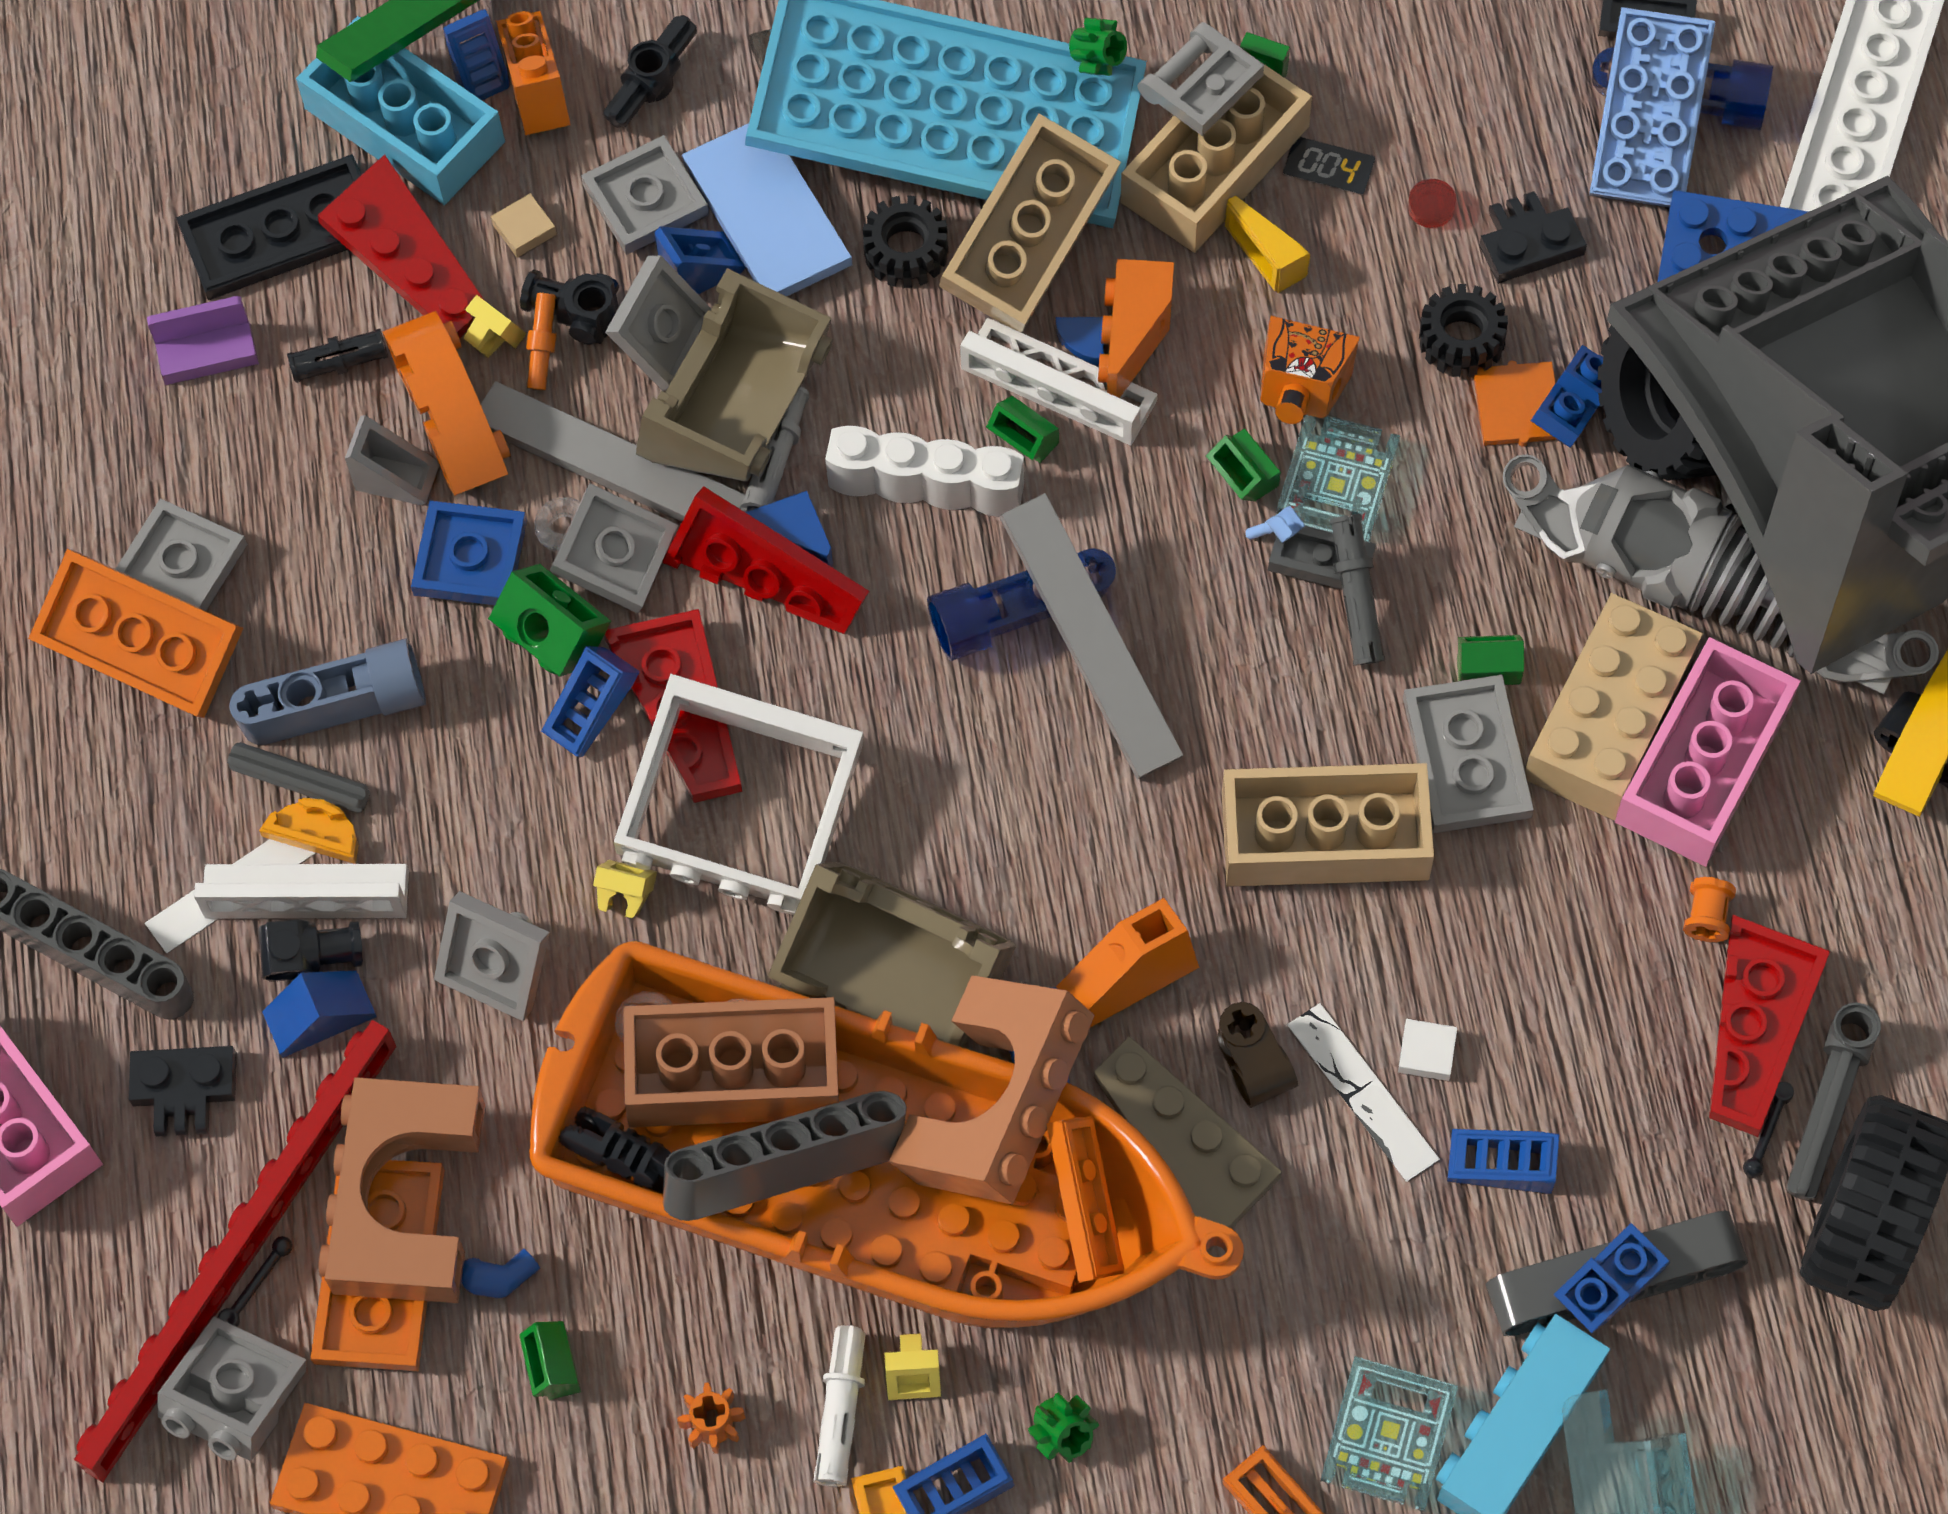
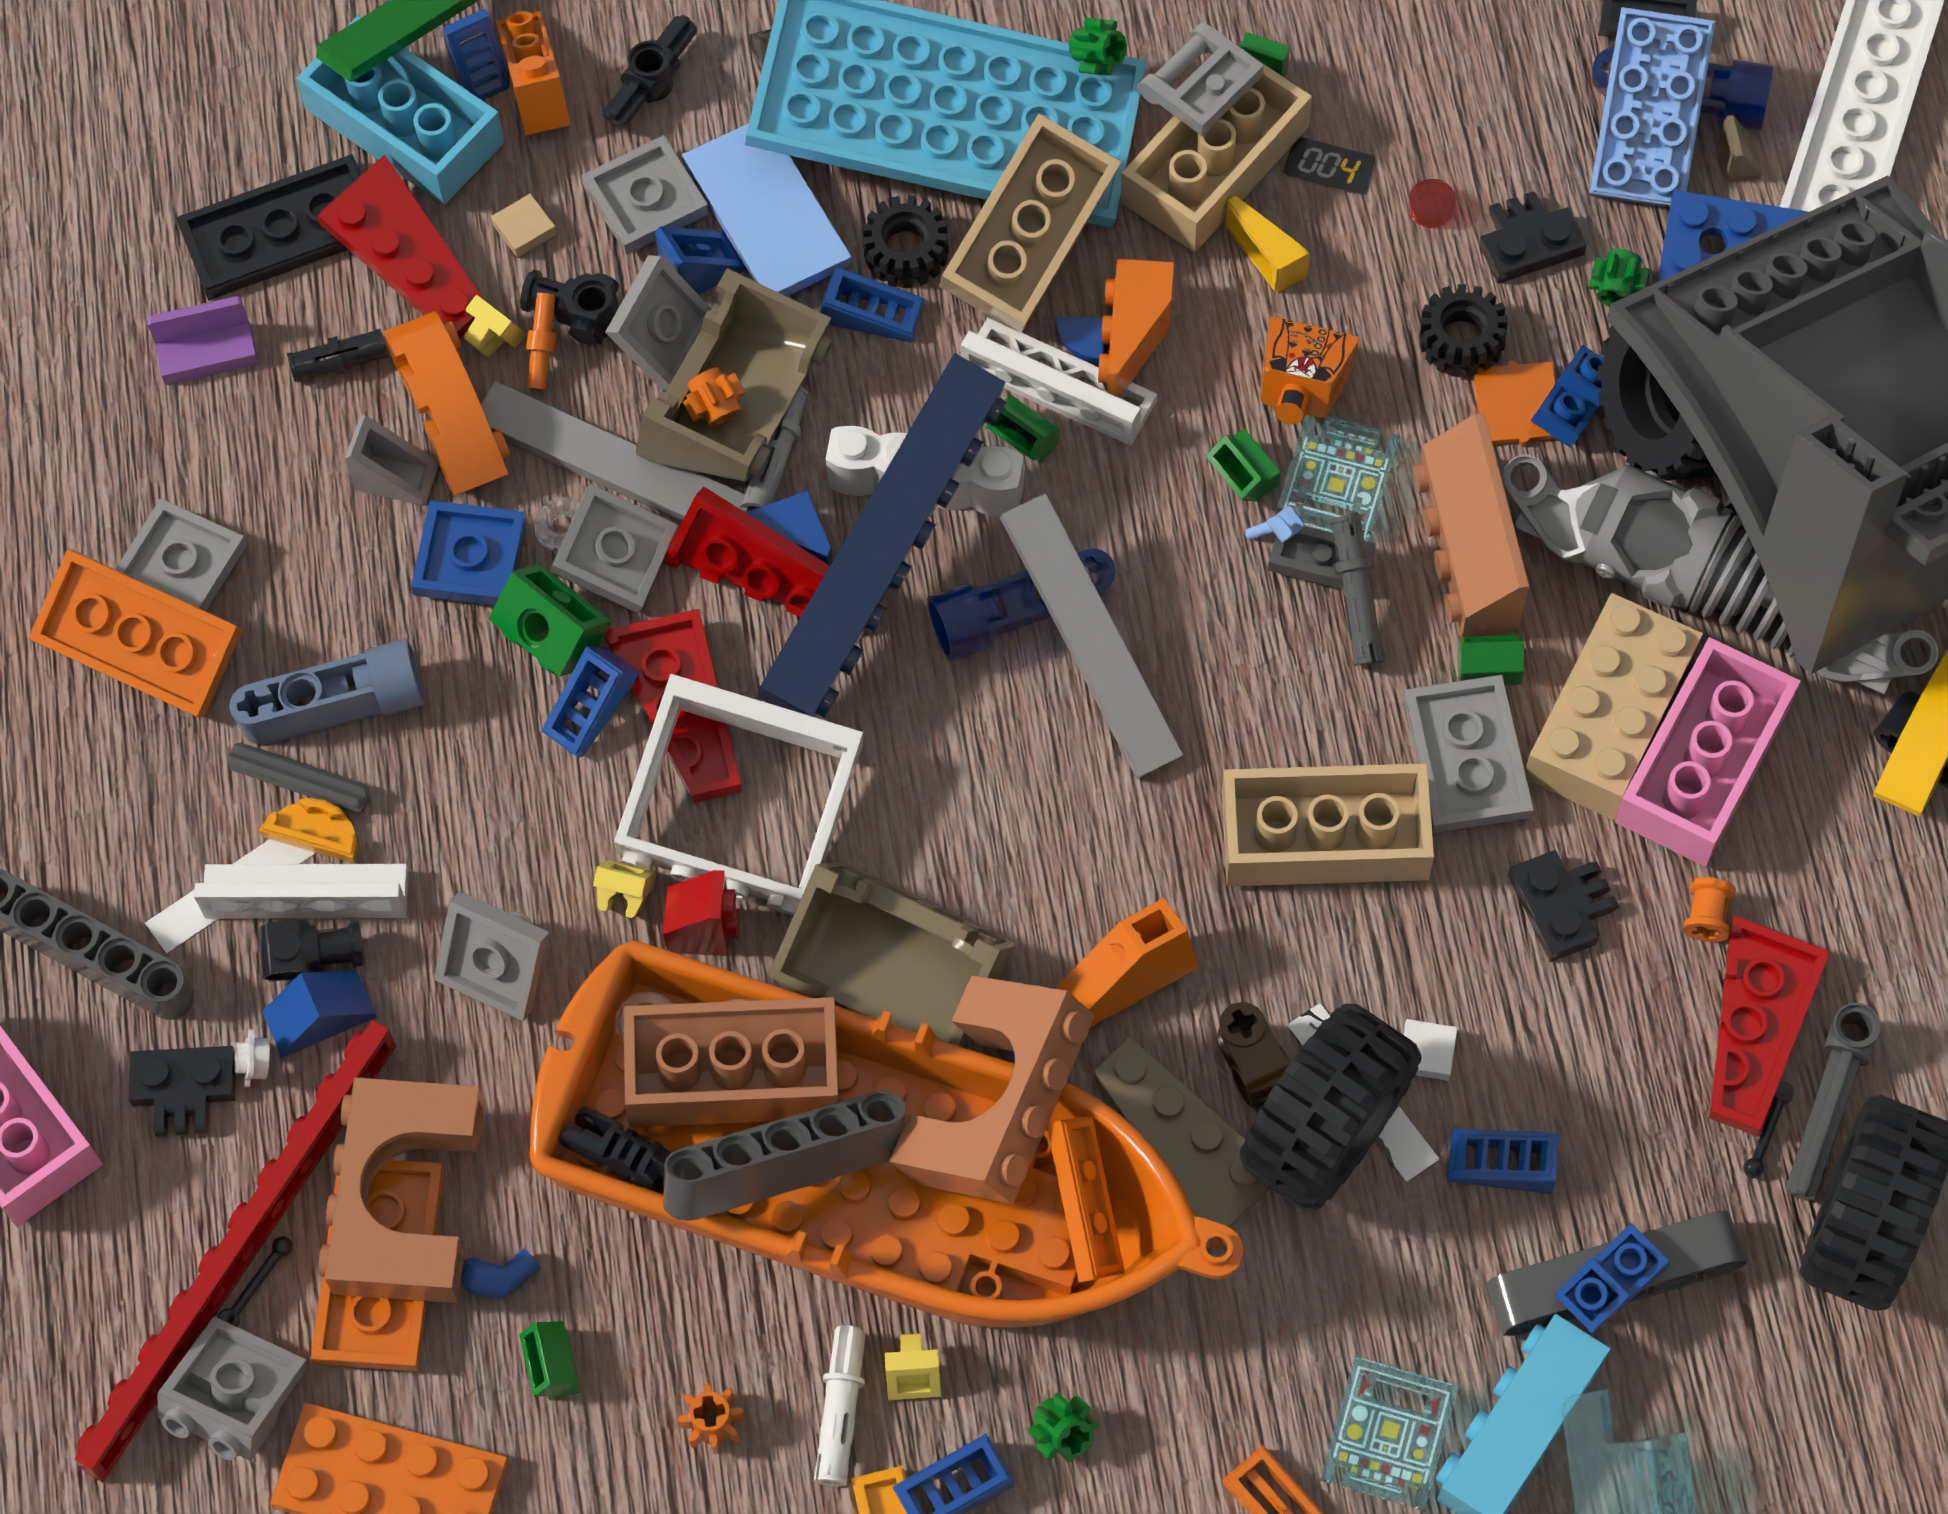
(252, 1058): none -> white plate
(701, 915): none -> red slope
(714, 397): none -> orange gear
(860, 287): none -> blue slope
(883, 538): none -> dark blue brick
(1330, 1106): none -> black tyre
(1472, 530): none -> nougat slope
(1561, 902): none -> black hinge
(1618, 276): none -> green gear
(1738, 151): none -> dark tan slope

